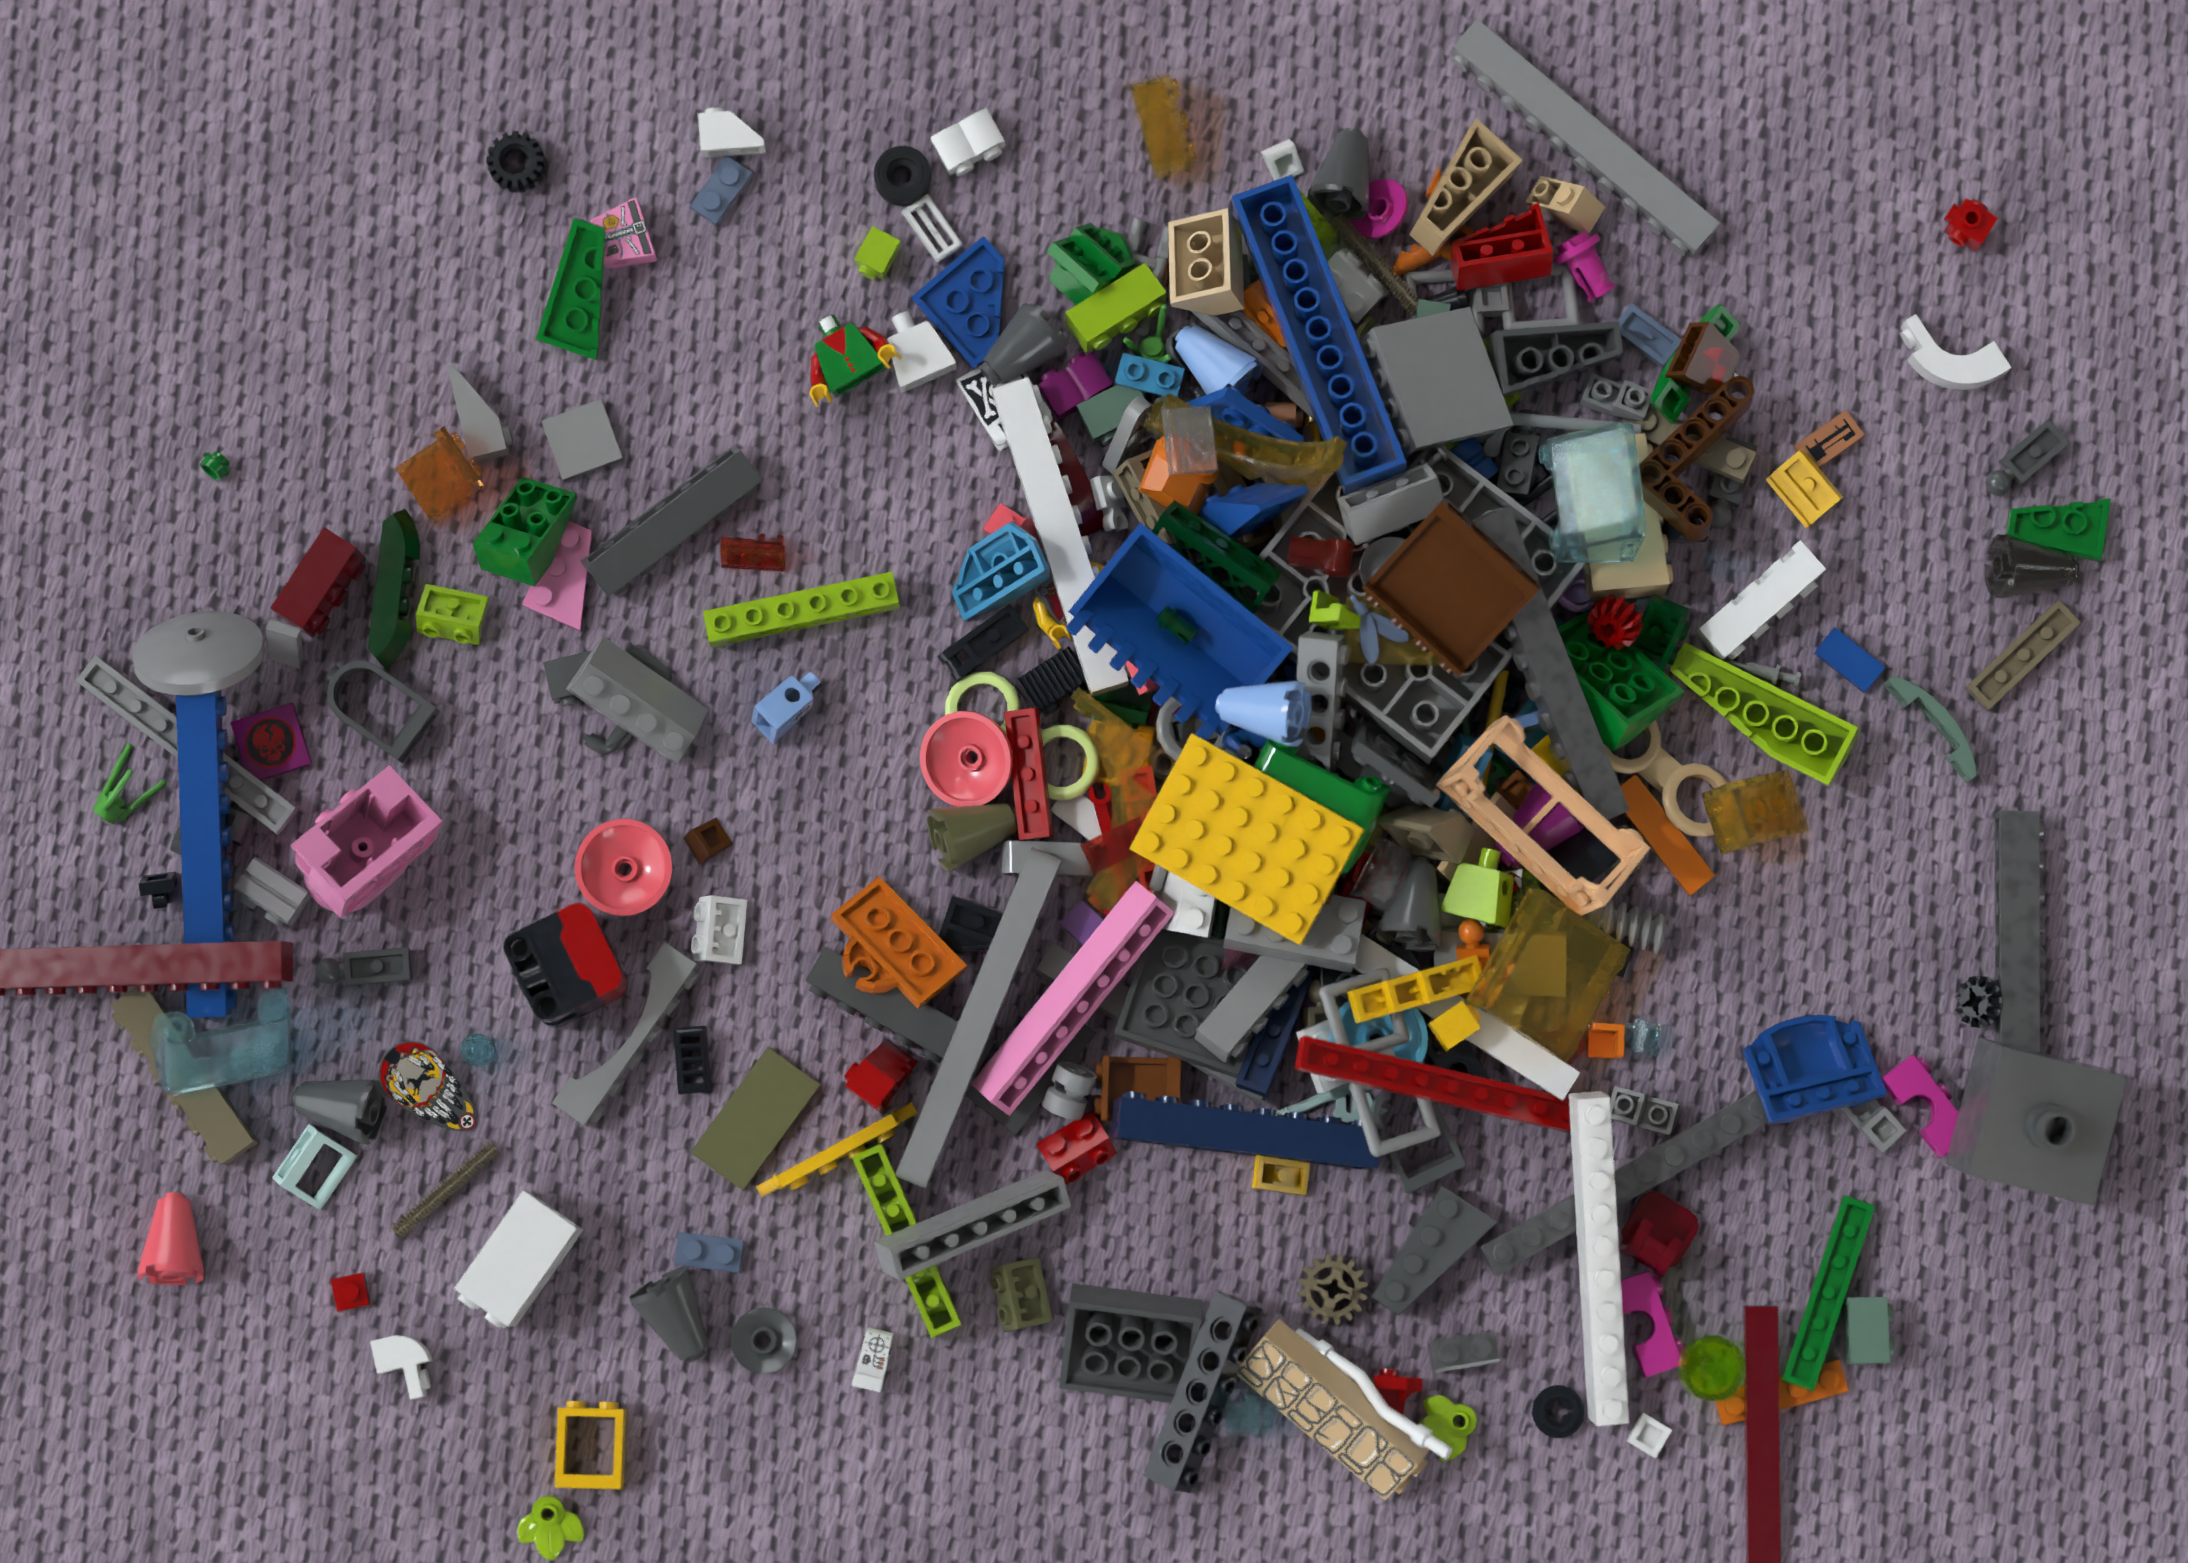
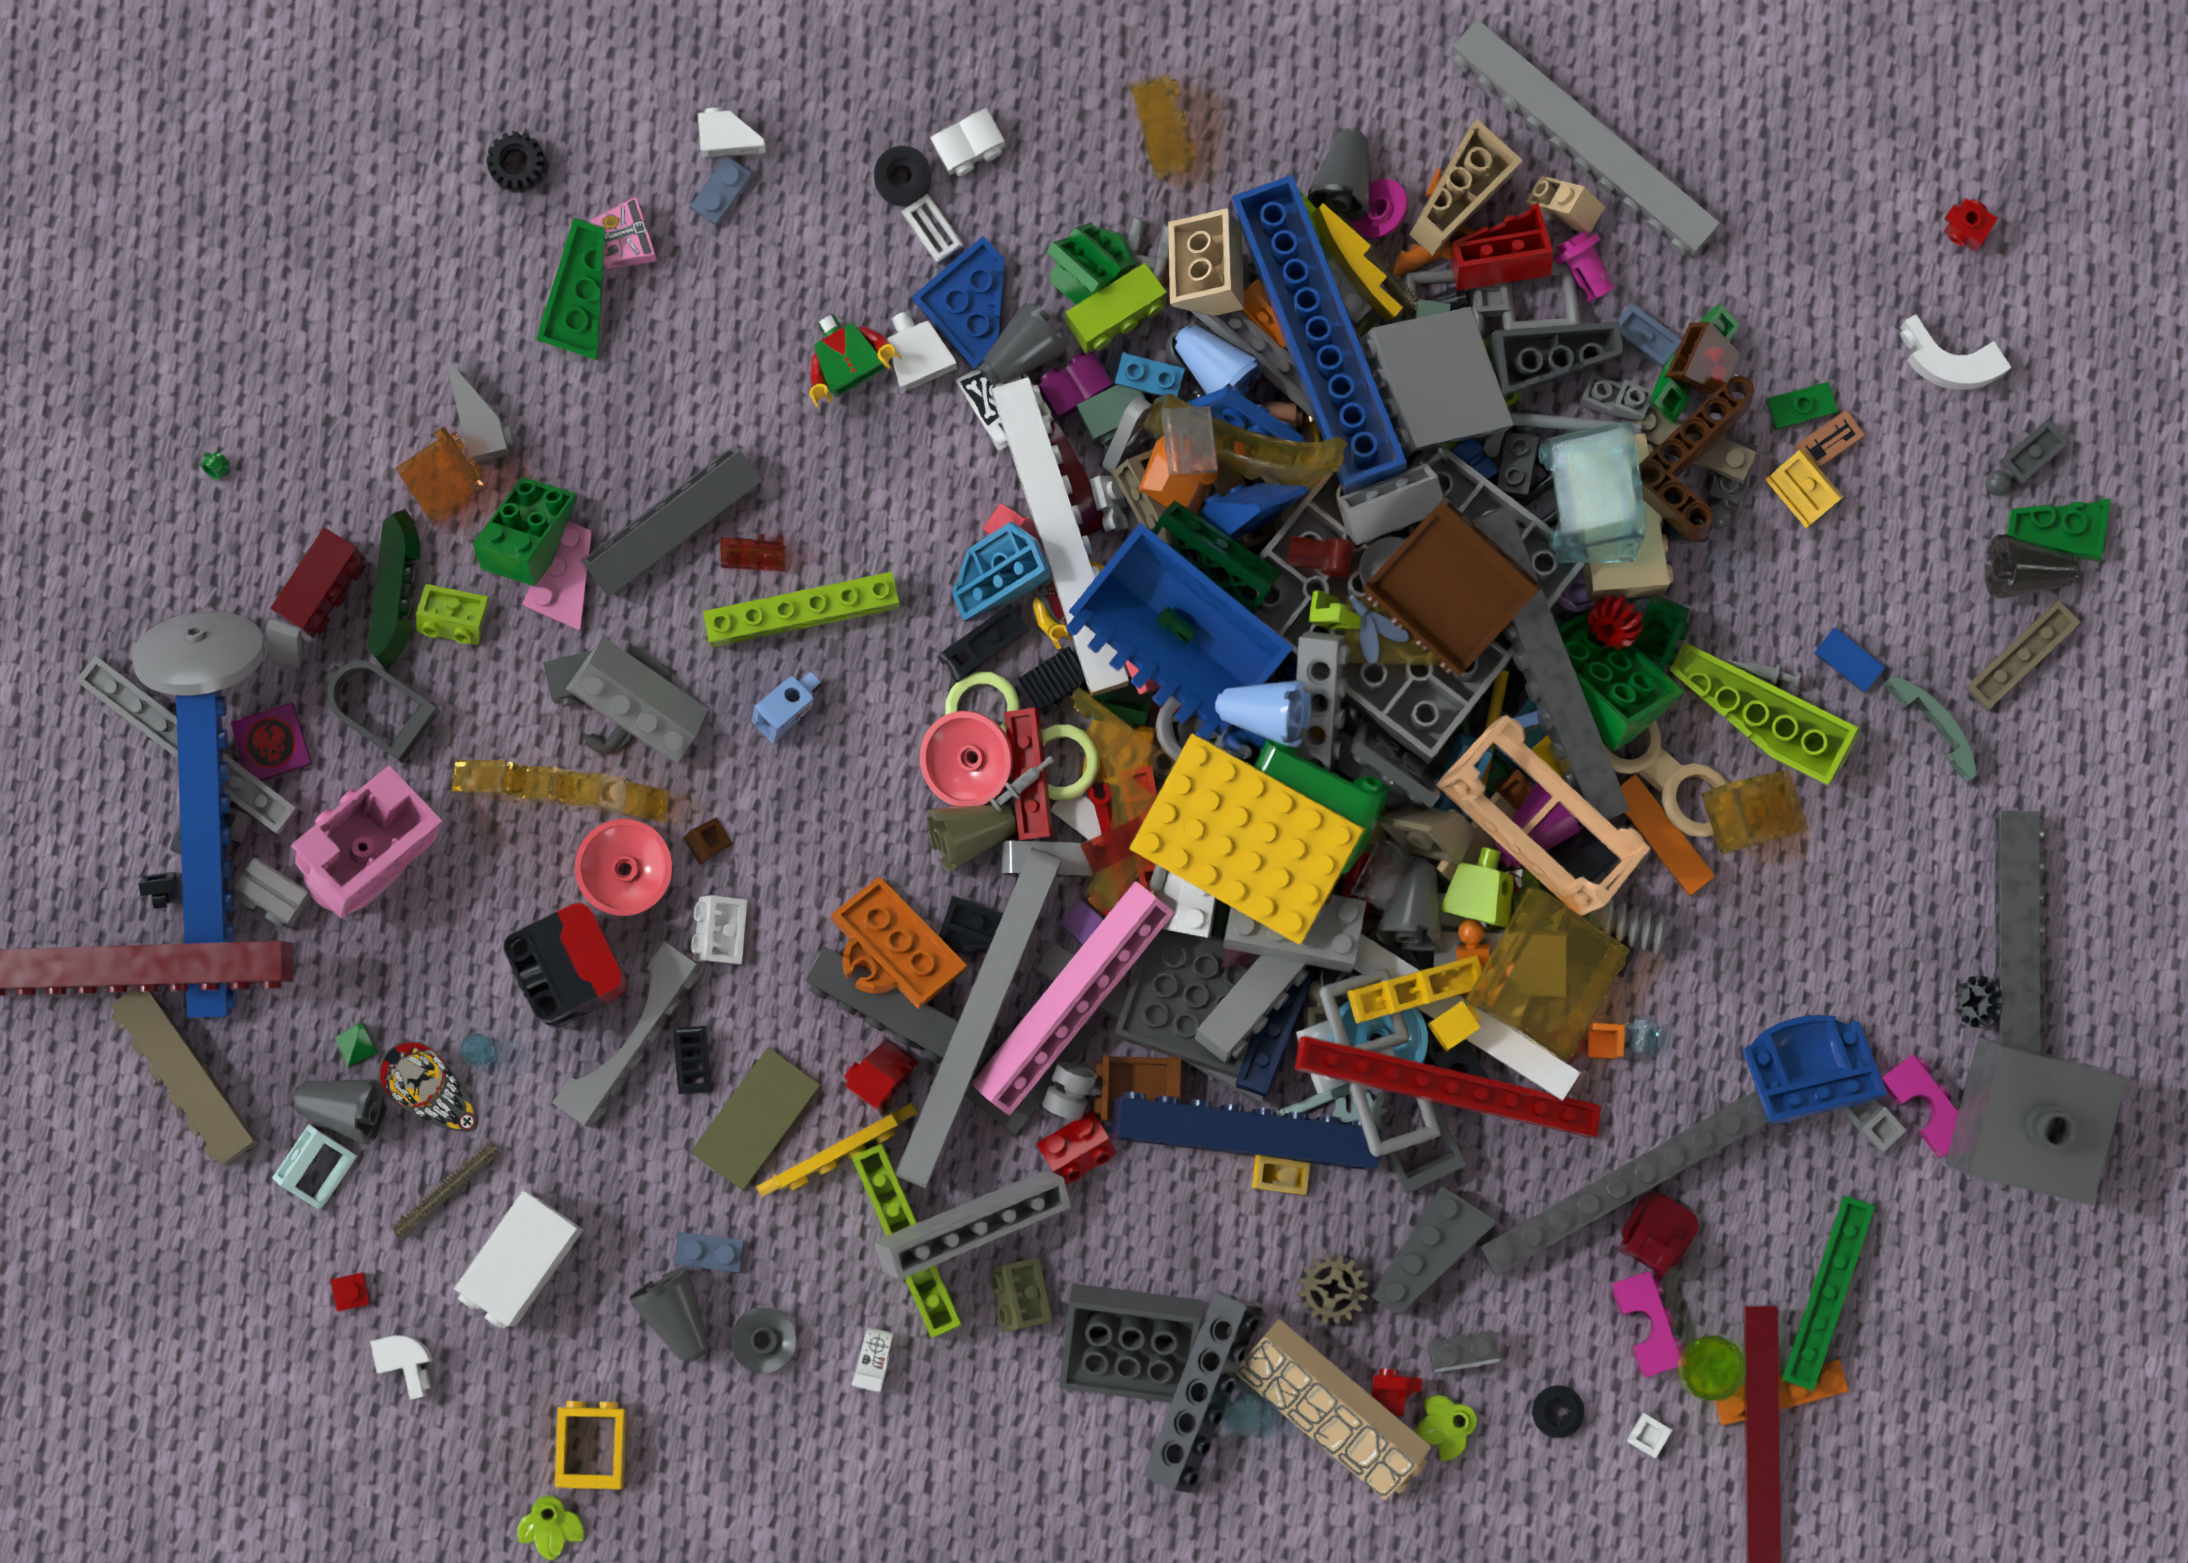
(110, 804): bright green plant -> none
(172, 1244): coral cone -> none
(222, 1055): clear light blue windscreen -> none
(356, 1044): none -> green slope
(367, 967): dark grey plate -> none
(560, 787): none -> clear yellow arch
(582, 440): light grey tile -> none
(877, 254): lime brick -> none
(1020, 784): none -> light grey piece
(1152, 346): bright green plant -> none
(1283, 160): white slope -> none
(1348, 252): none -> yellow slope
(1419, 1433): white bar -> none
(1598, 1258): white brick -> none
(1644, 1111): light grey slope -> none
(1760, 602): white wedge -> none
(1801, 406): none -> green plate
(1868, 1330): sand green brick -> none

